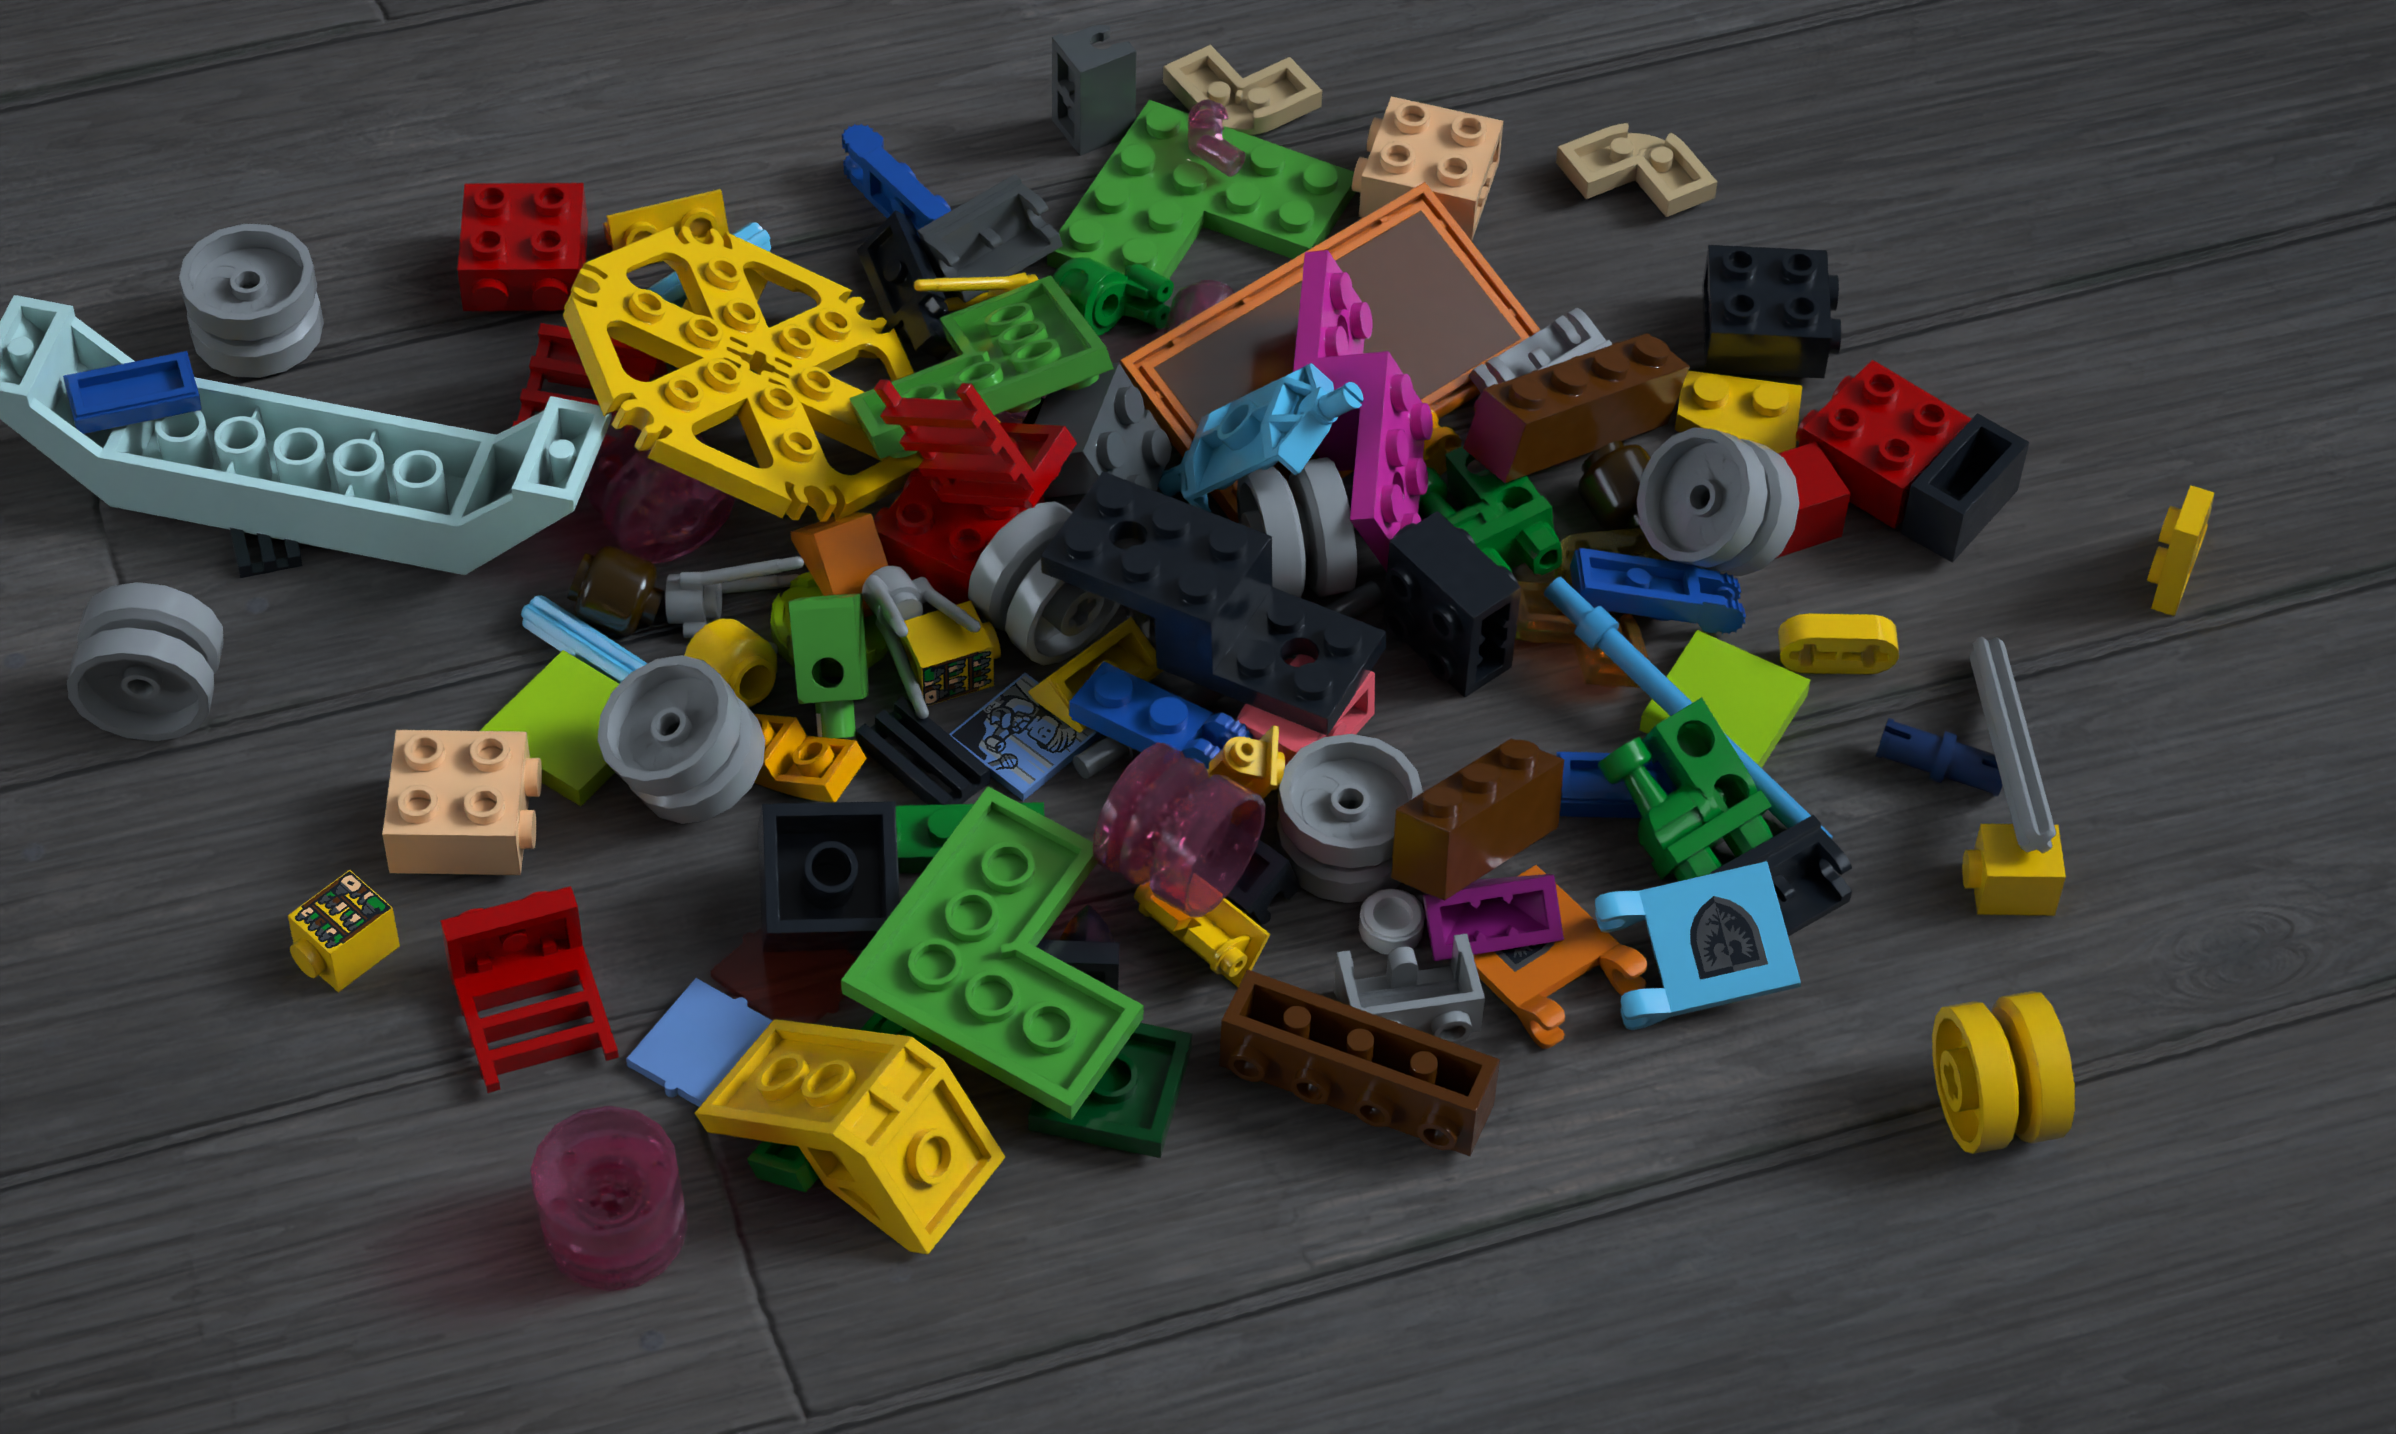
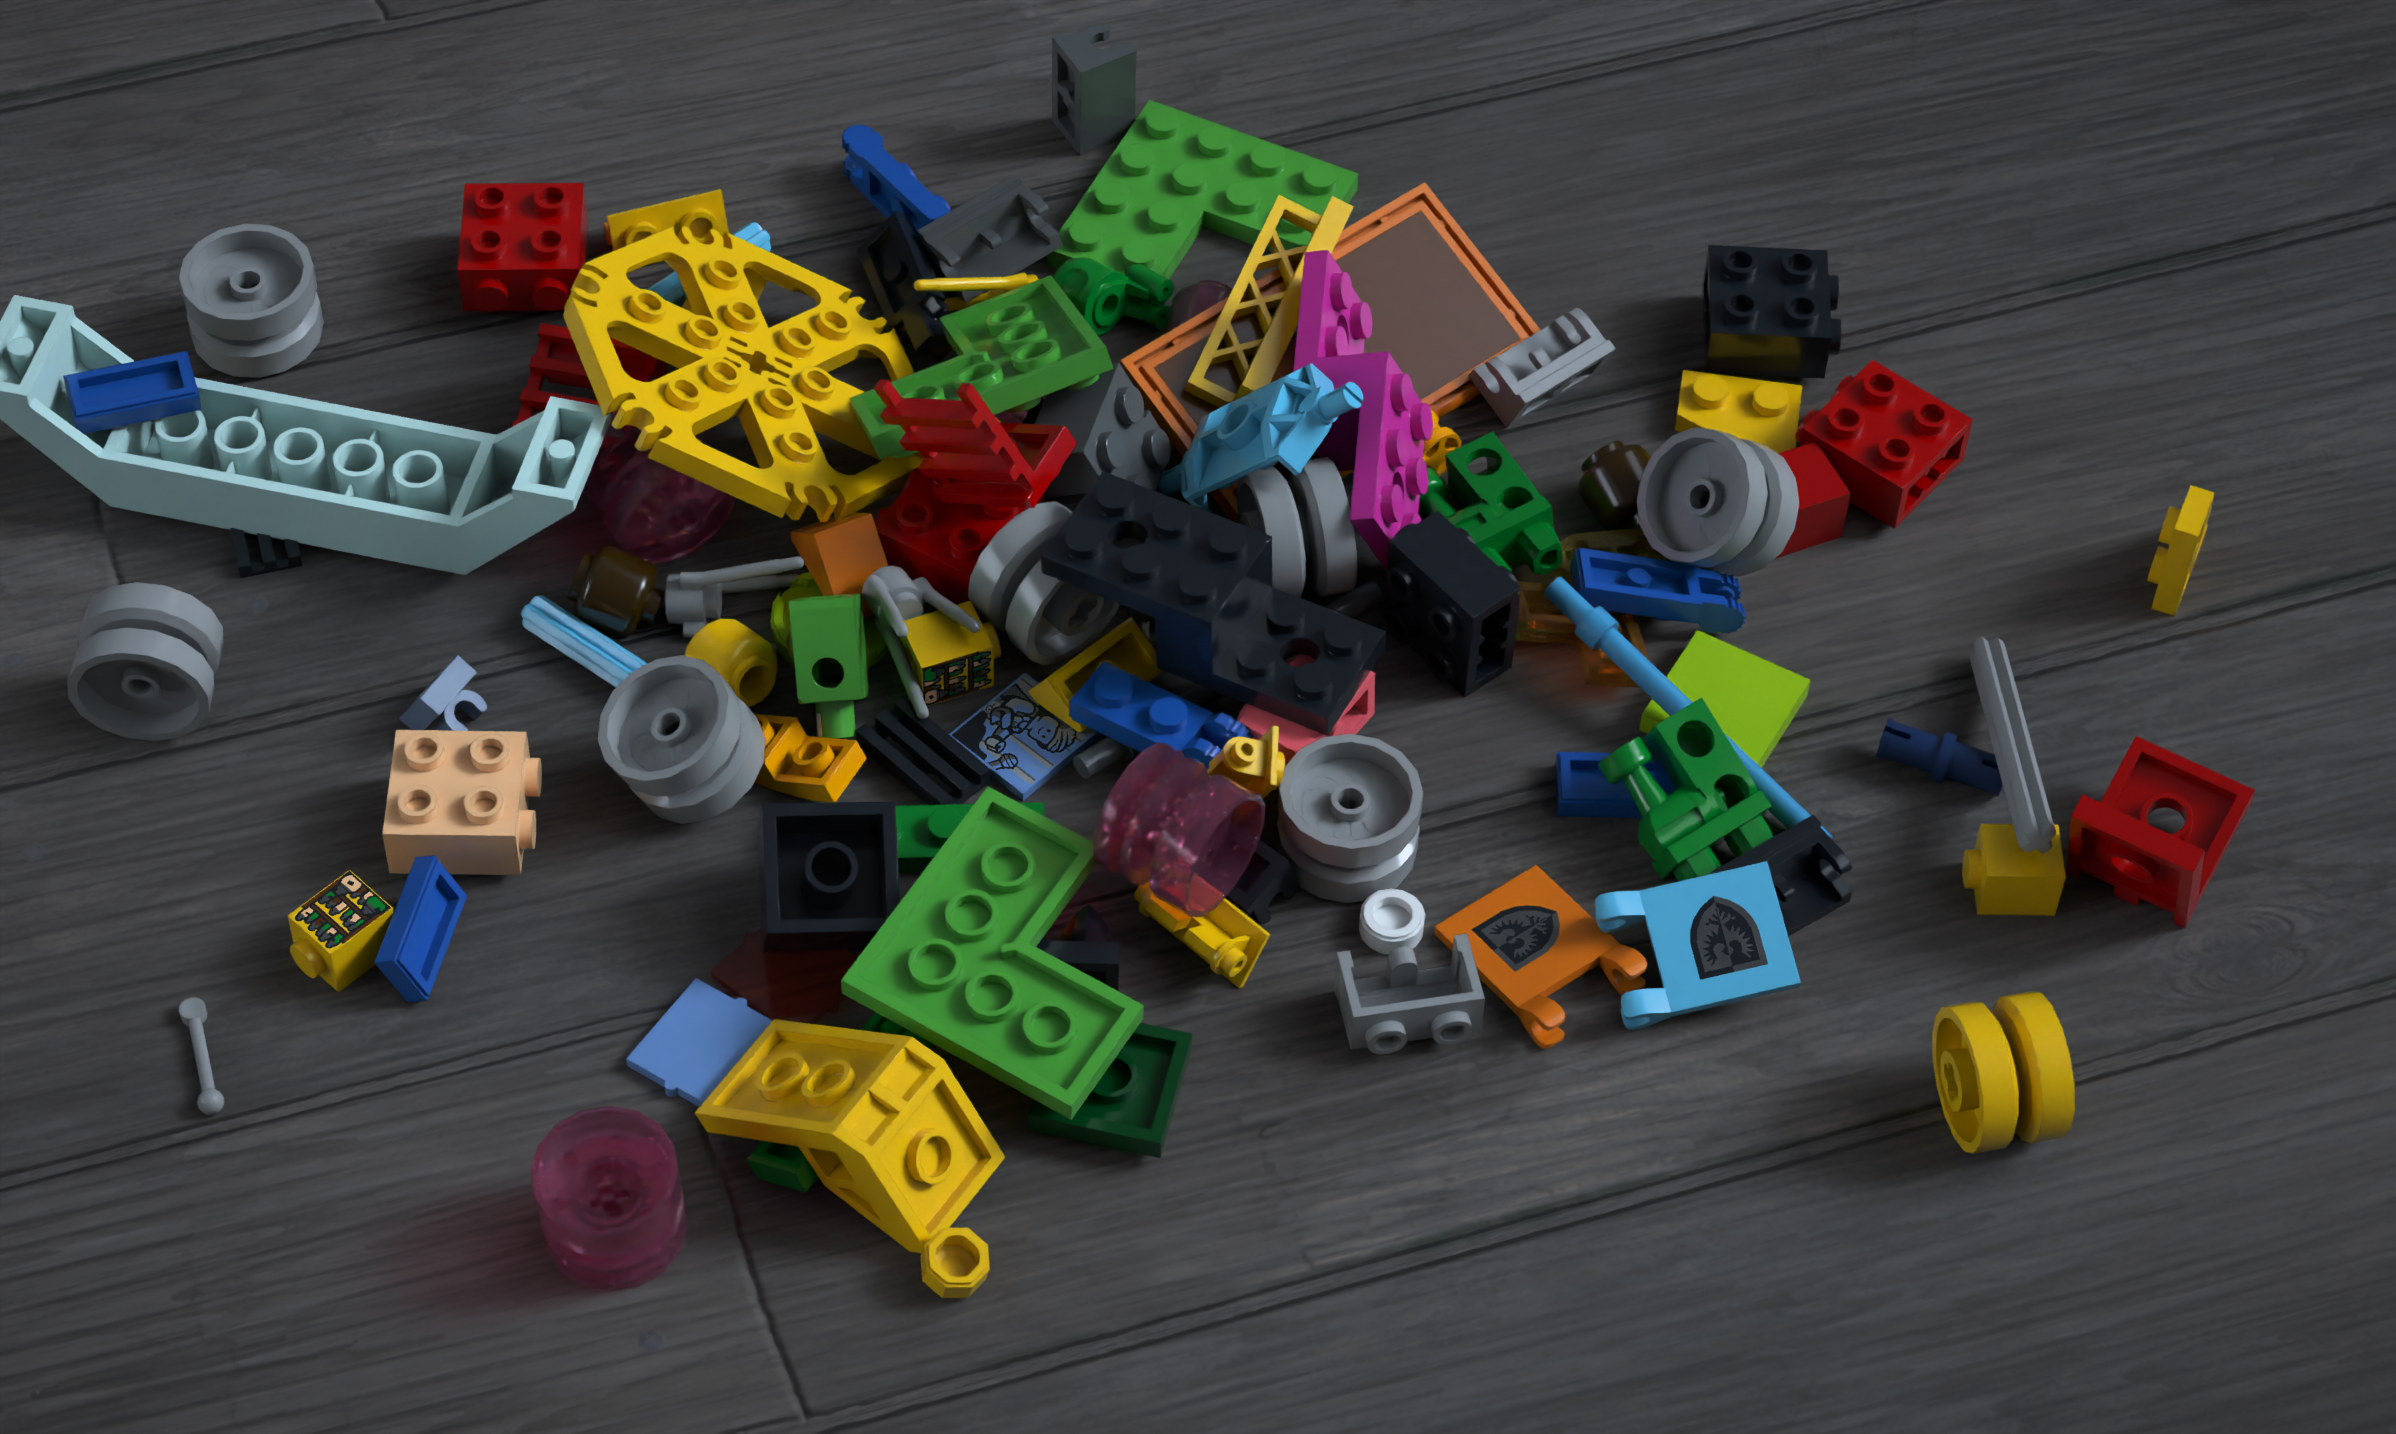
(193, 1014): none -> light grey hinge
(420, 929): none -> blue tile
(442, 697): none -> sand blue tile
(517, 955): red plate -> none
(562, 725): lime tile -> none
(954, 1262): none -> yellow tile
(1206, 139): clear pink arm -> none
(1253, 102): tan plate -> none
(1281, 326): none -> yellow fence
(1358, 1063): reddish brown brick -> none
(1432, 145): light nougat brick -> none
(1477, 818): reddish brown brick -> none
(1495, 915): magenta slope -> none
(1575, 407): reddish brown brick -> none
(1661, 167): tan plate -> none
(1838, 643): yellow beam -> none
(1964, 487): black piece -> none
(2143, 862): none -> red bracket

